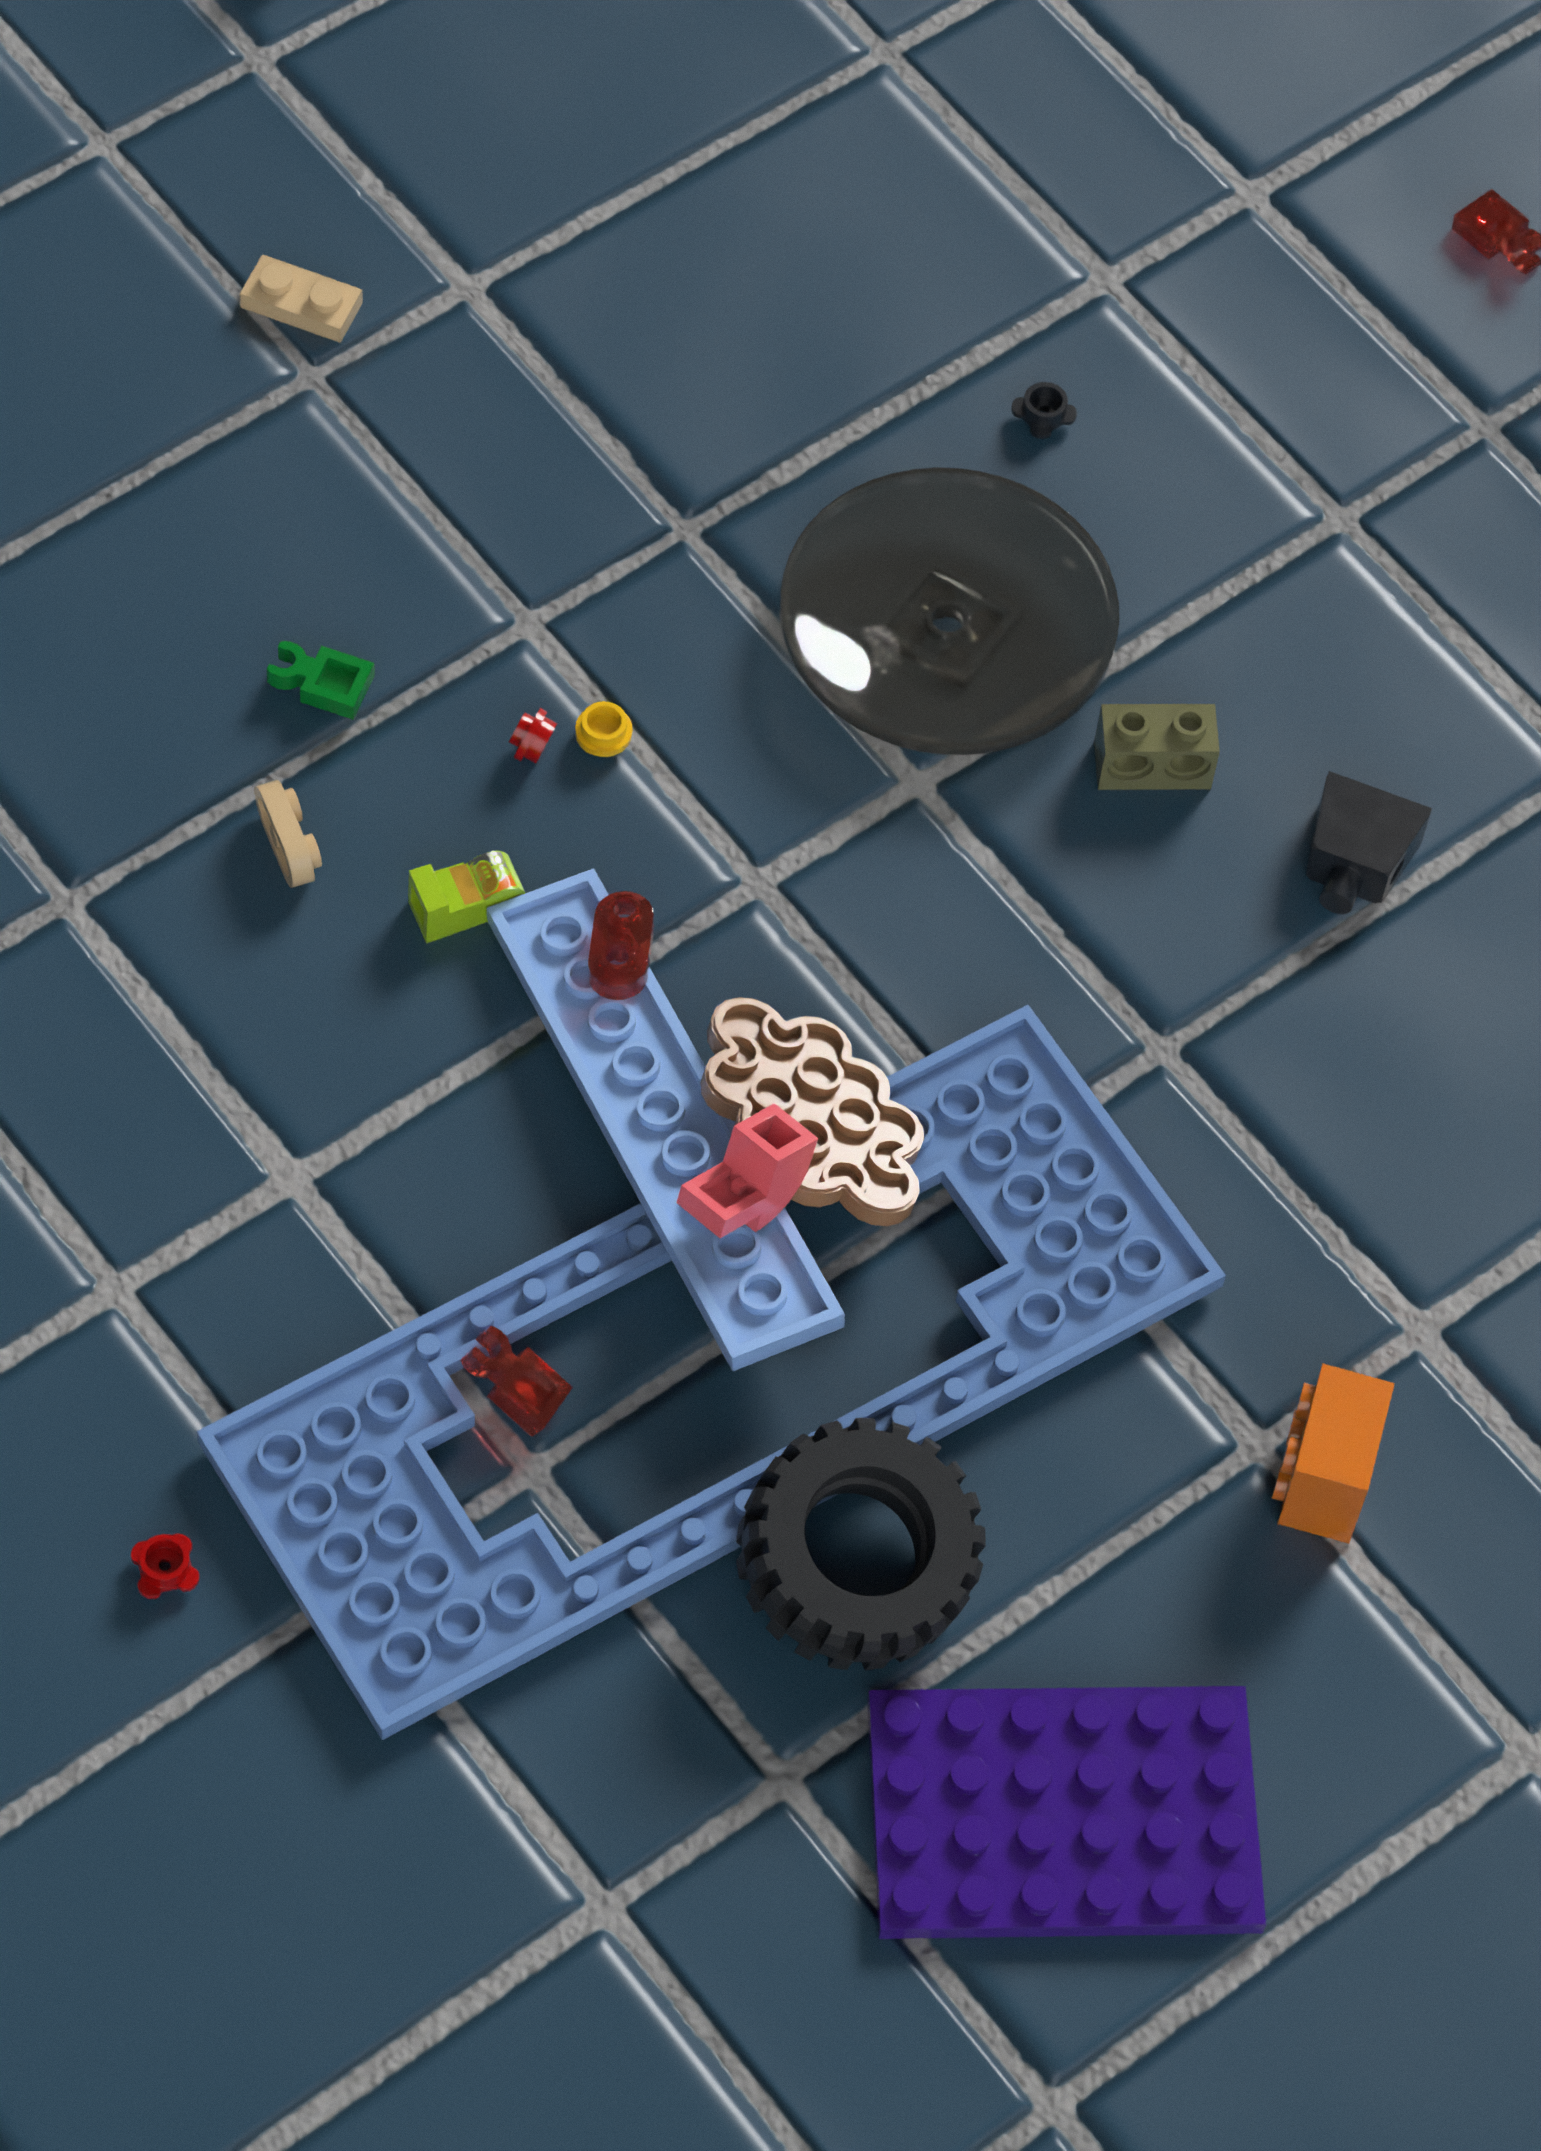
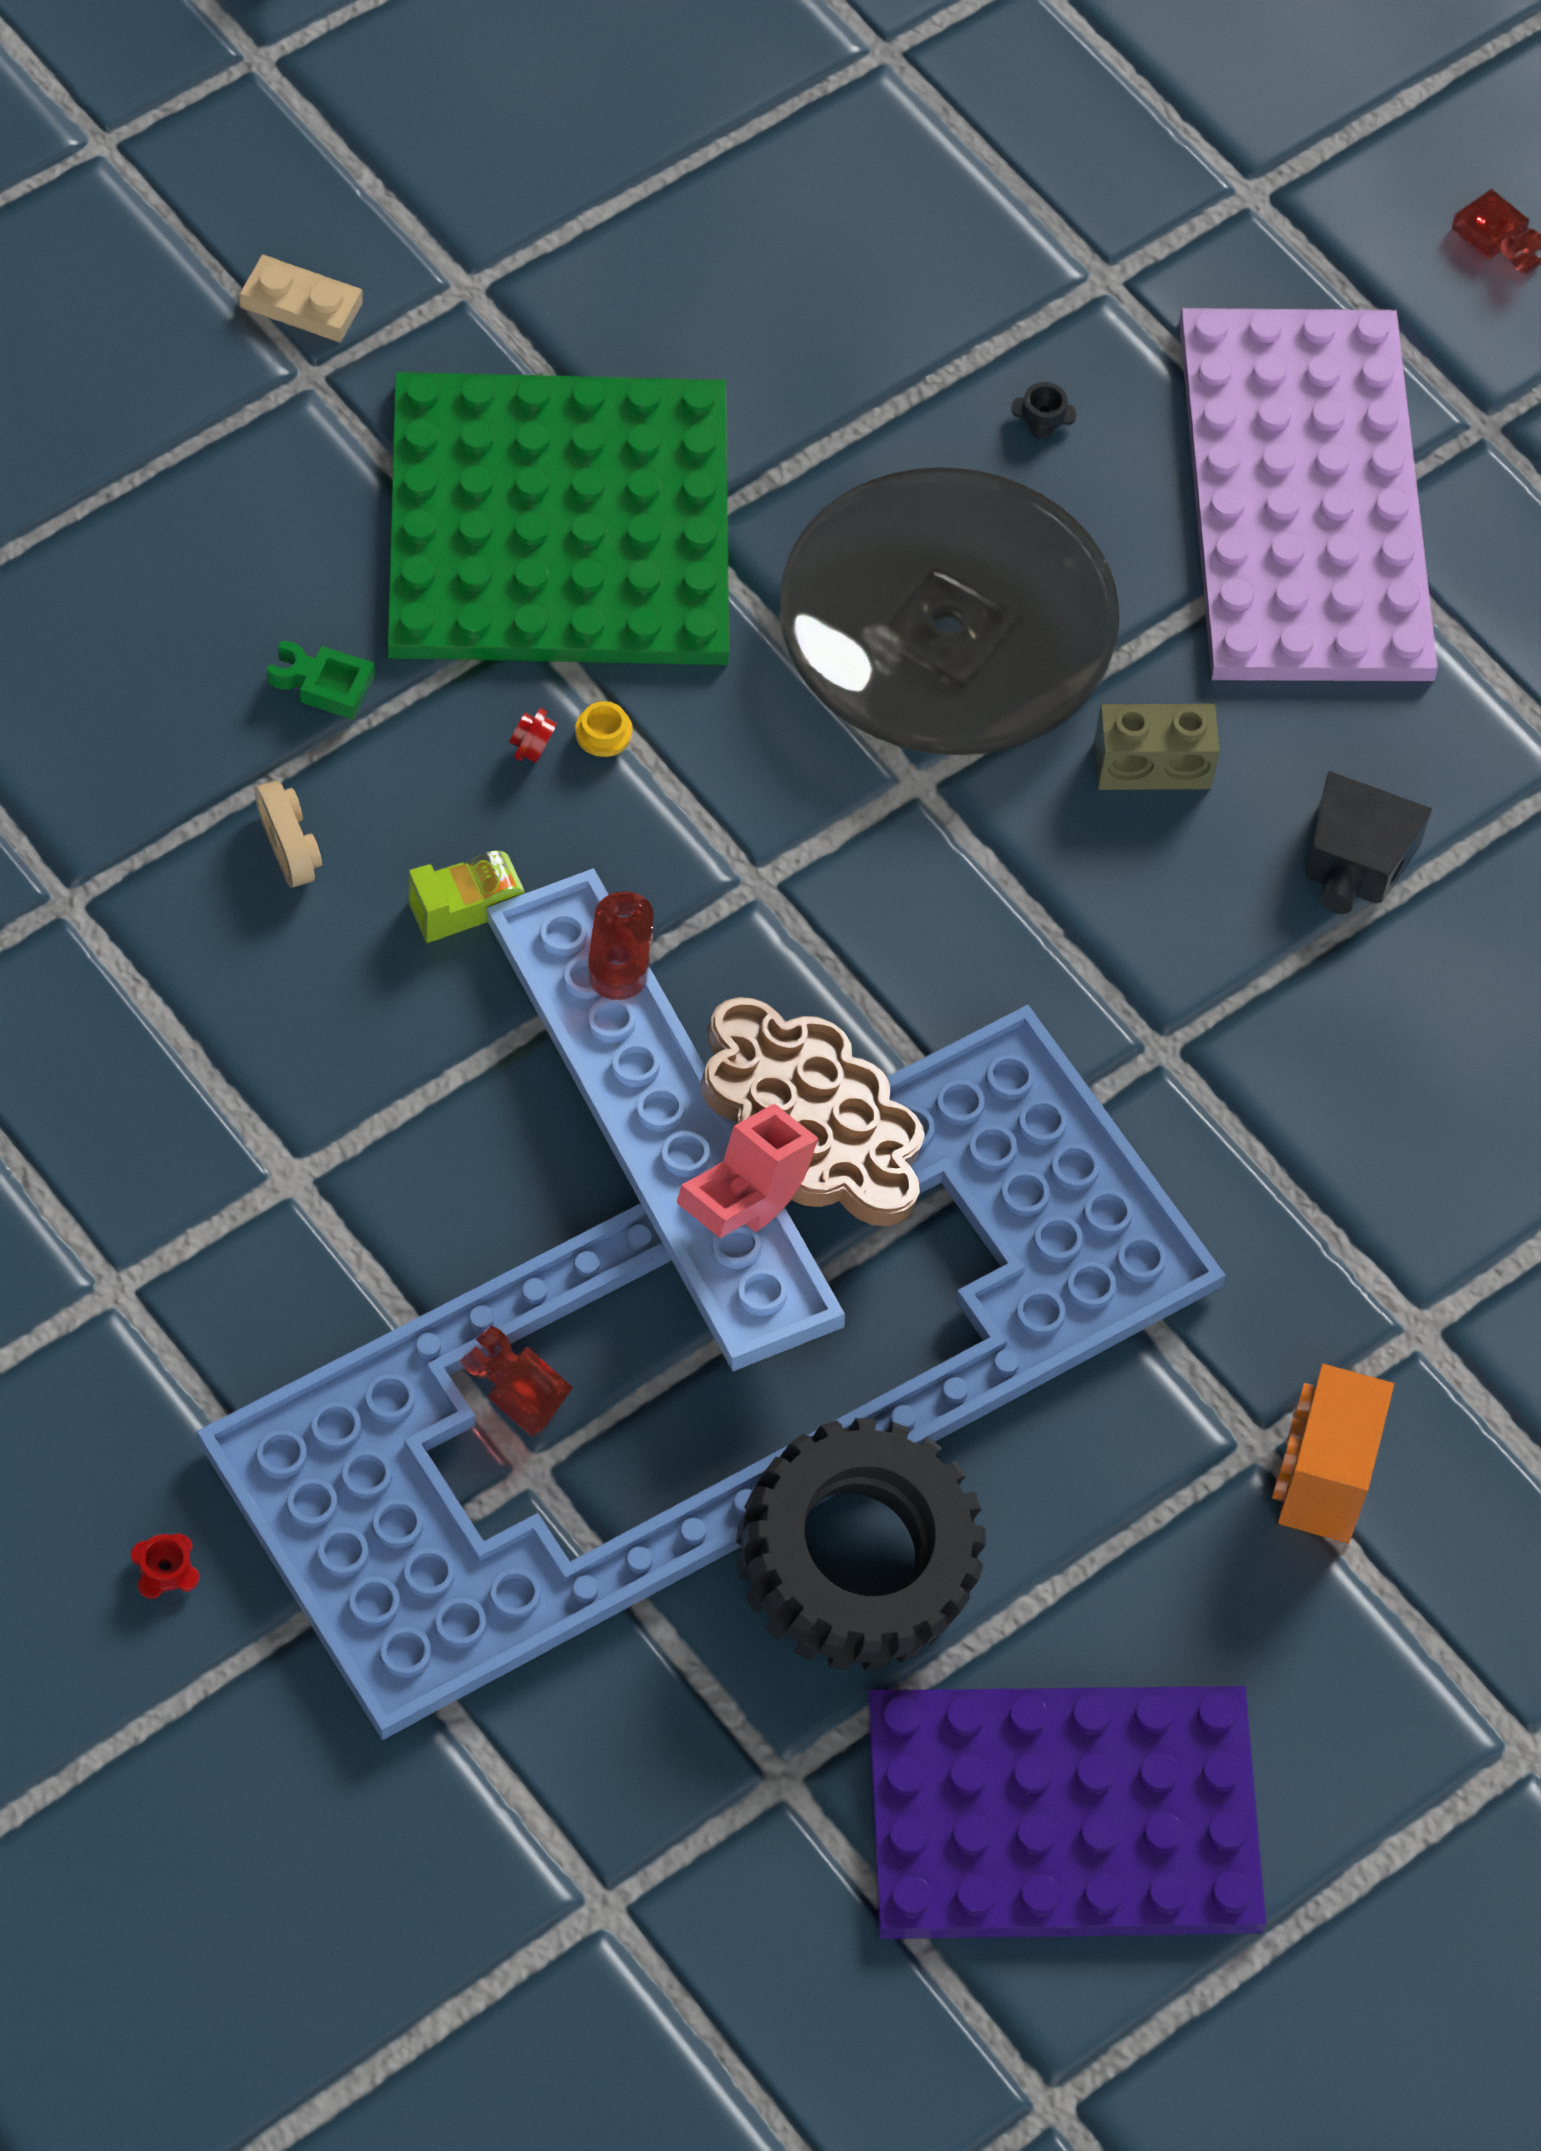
(559, 519): none -> green plate
(1306, 496): none -> lavender plate

